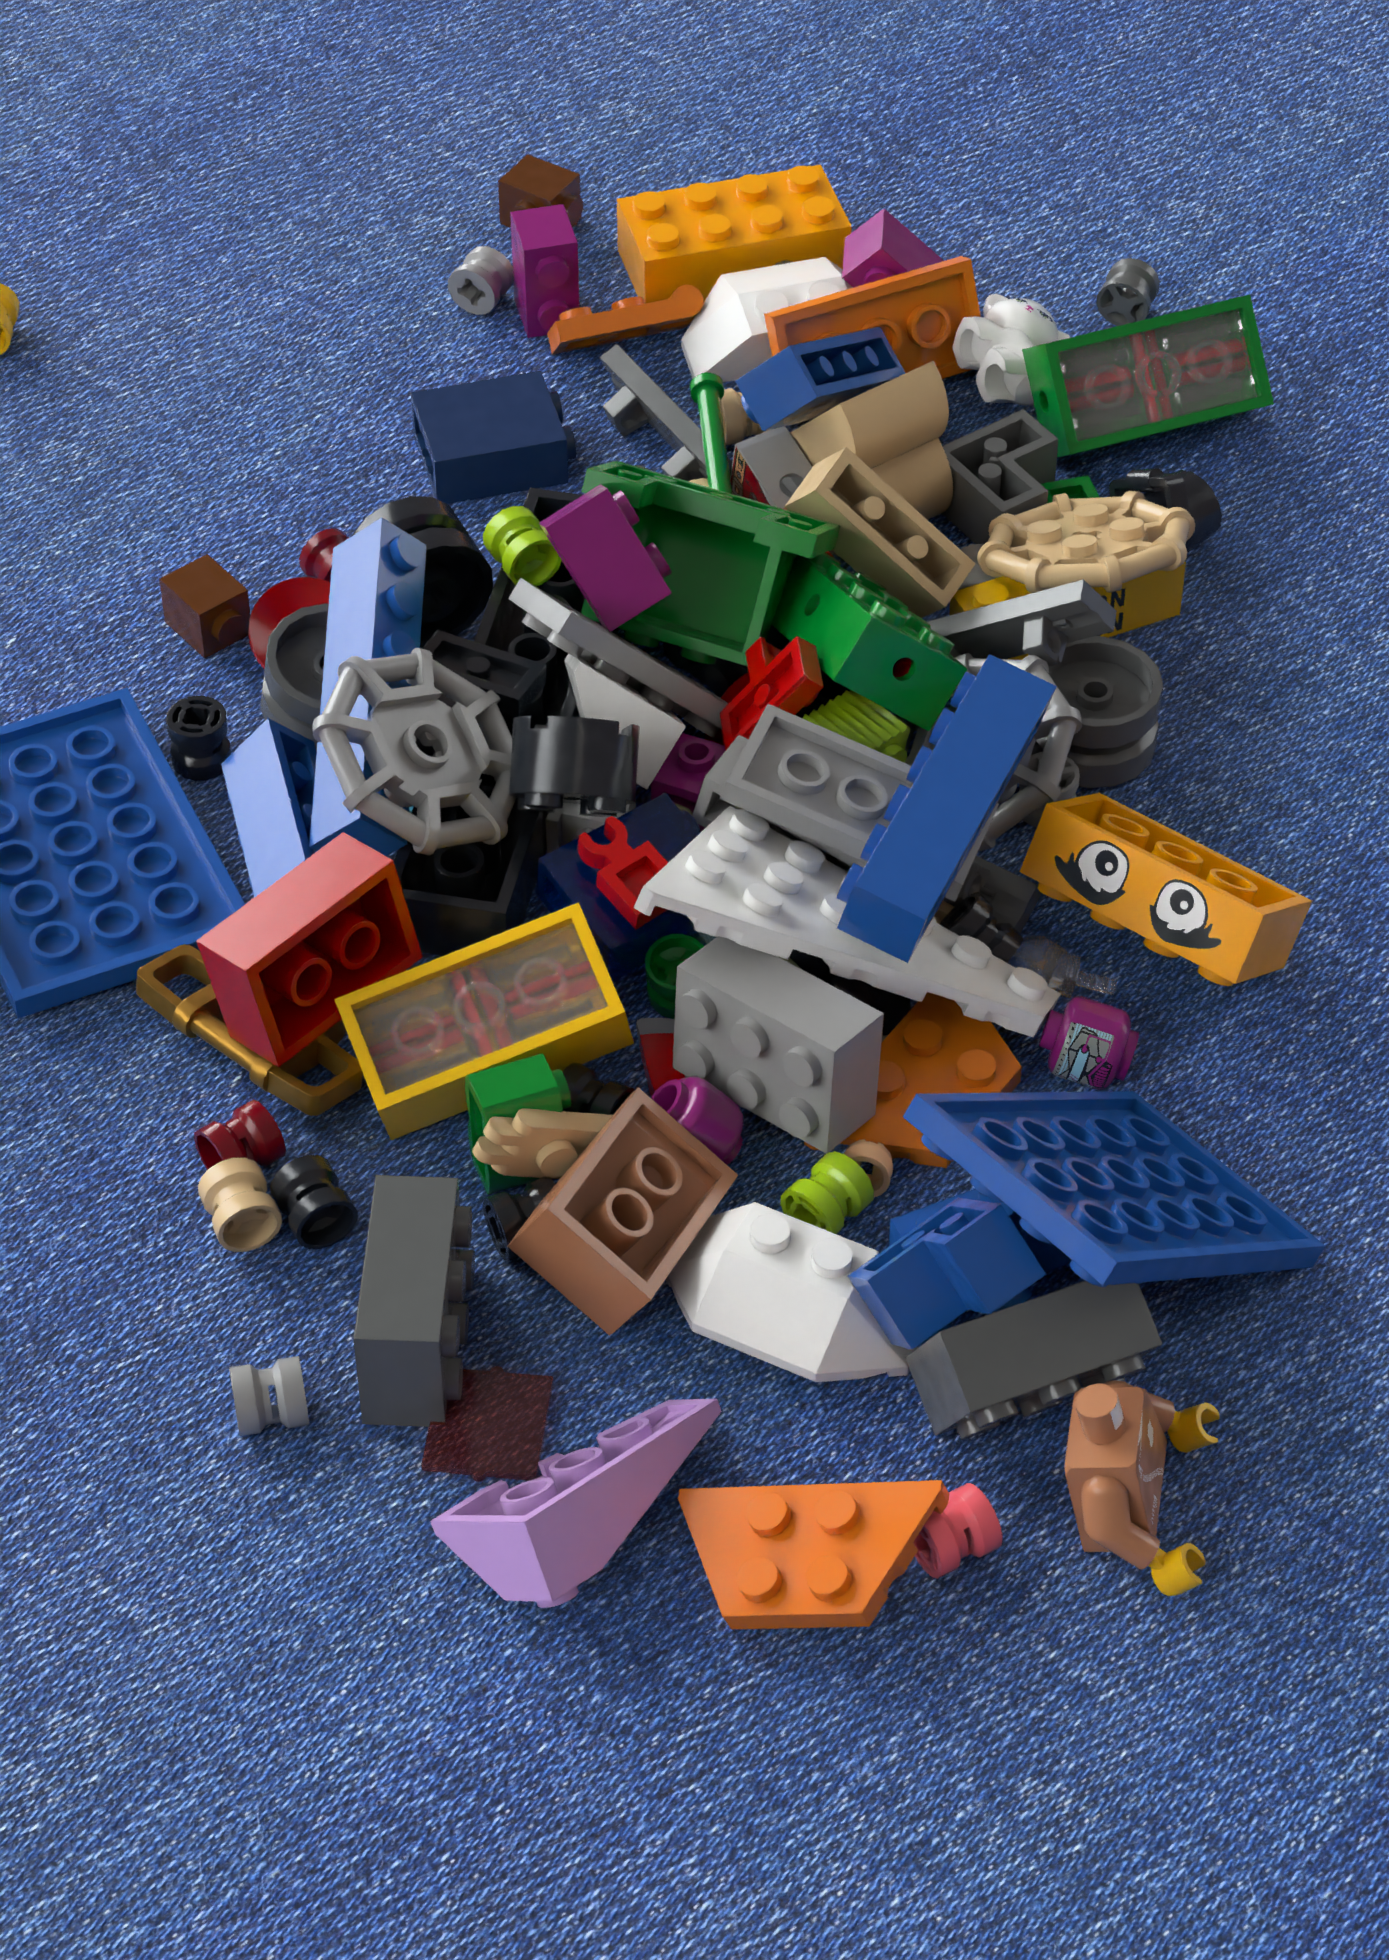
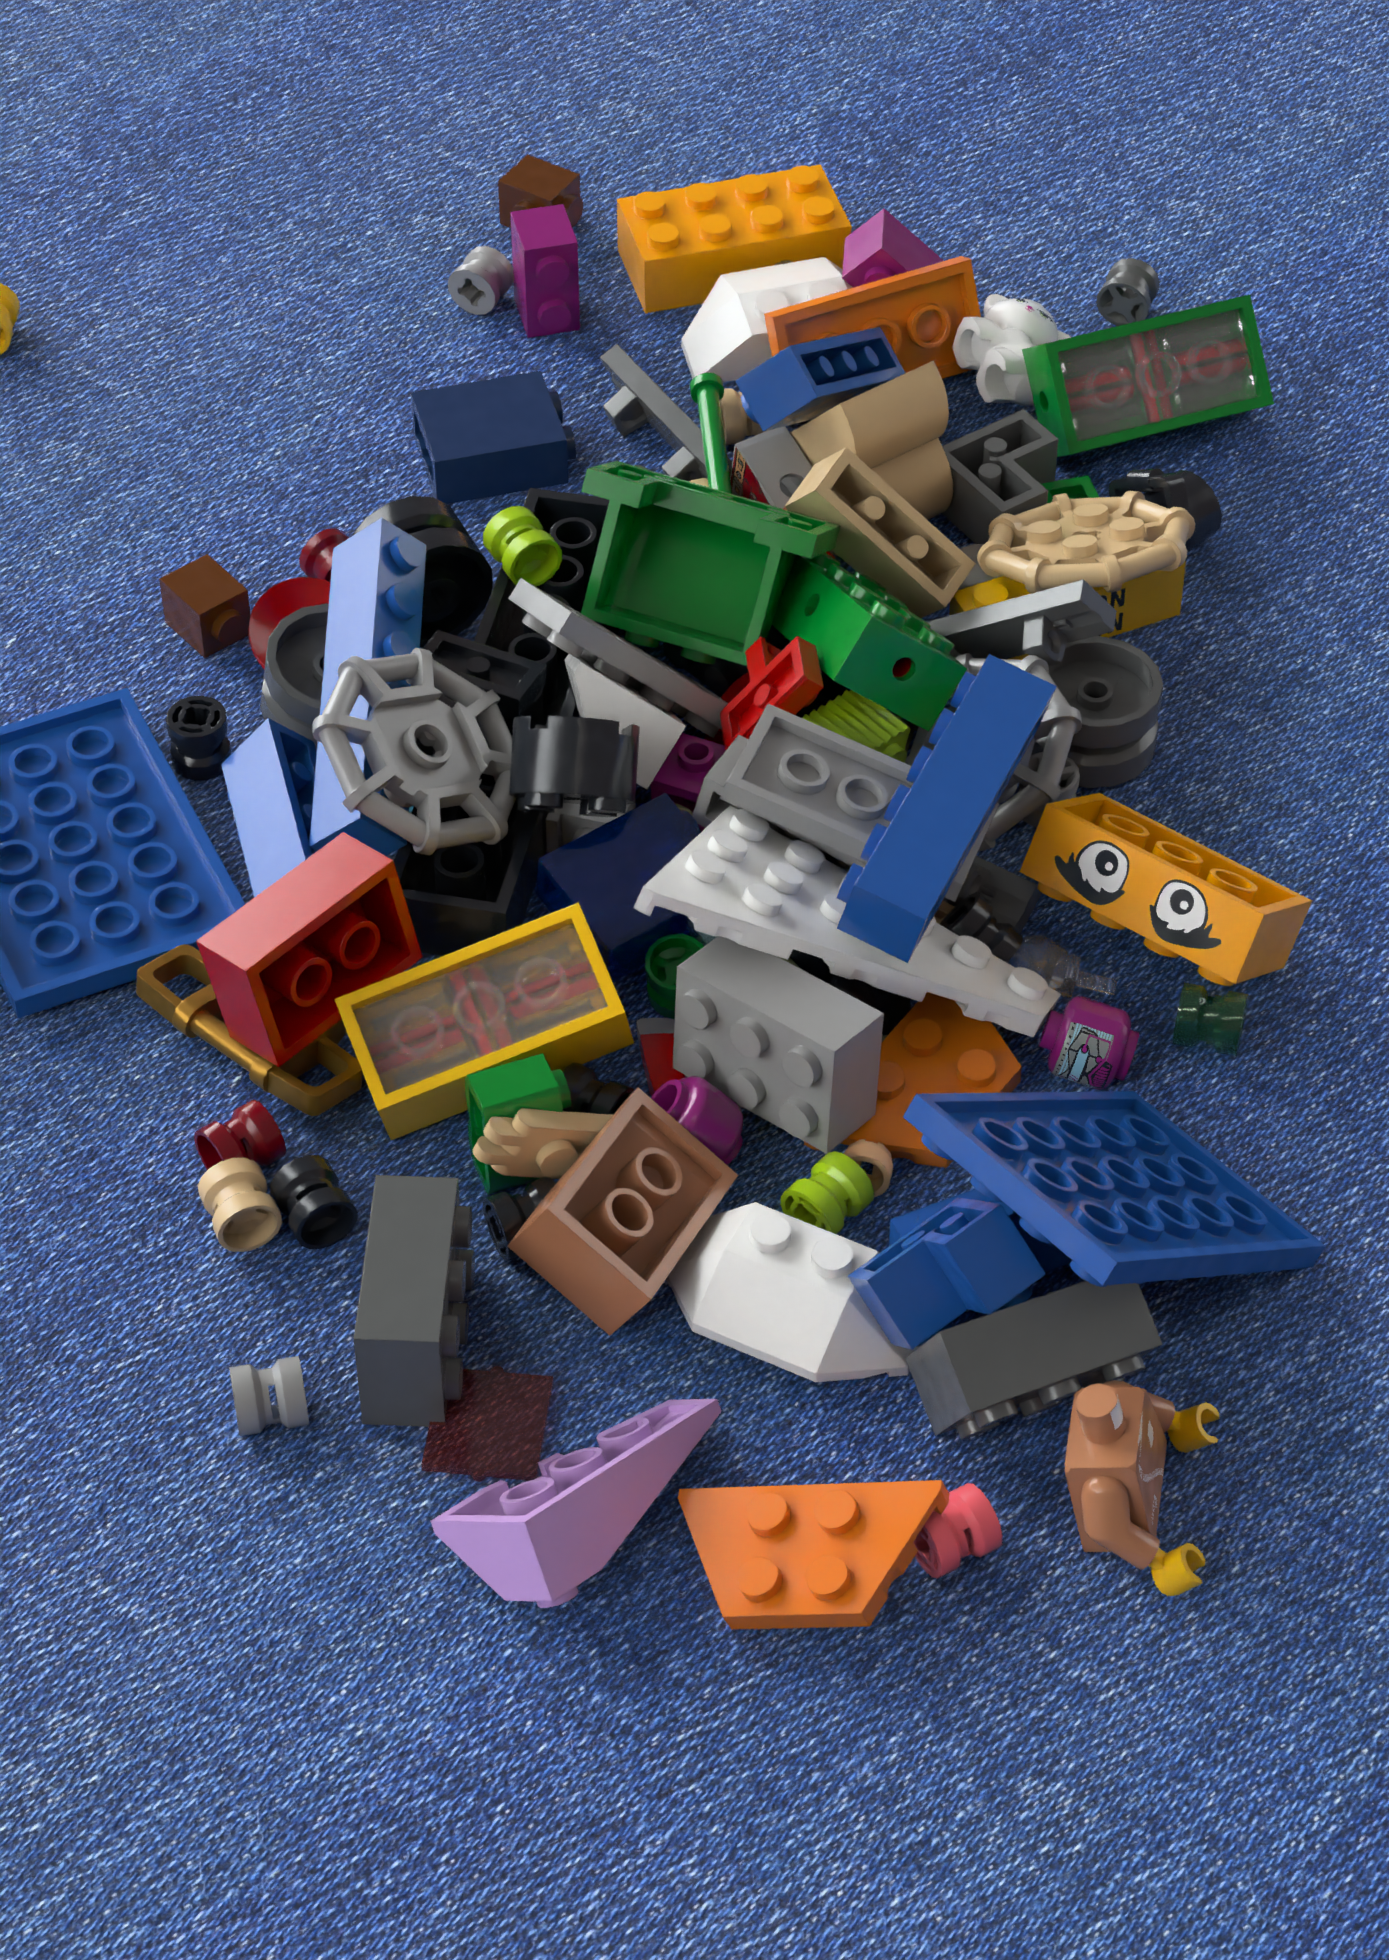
(607, 556): magenta brick -> none
(622, 869): red plate -> none
(625, 321): orange plate -> none
(1210, 1019): none -> clear green wheel

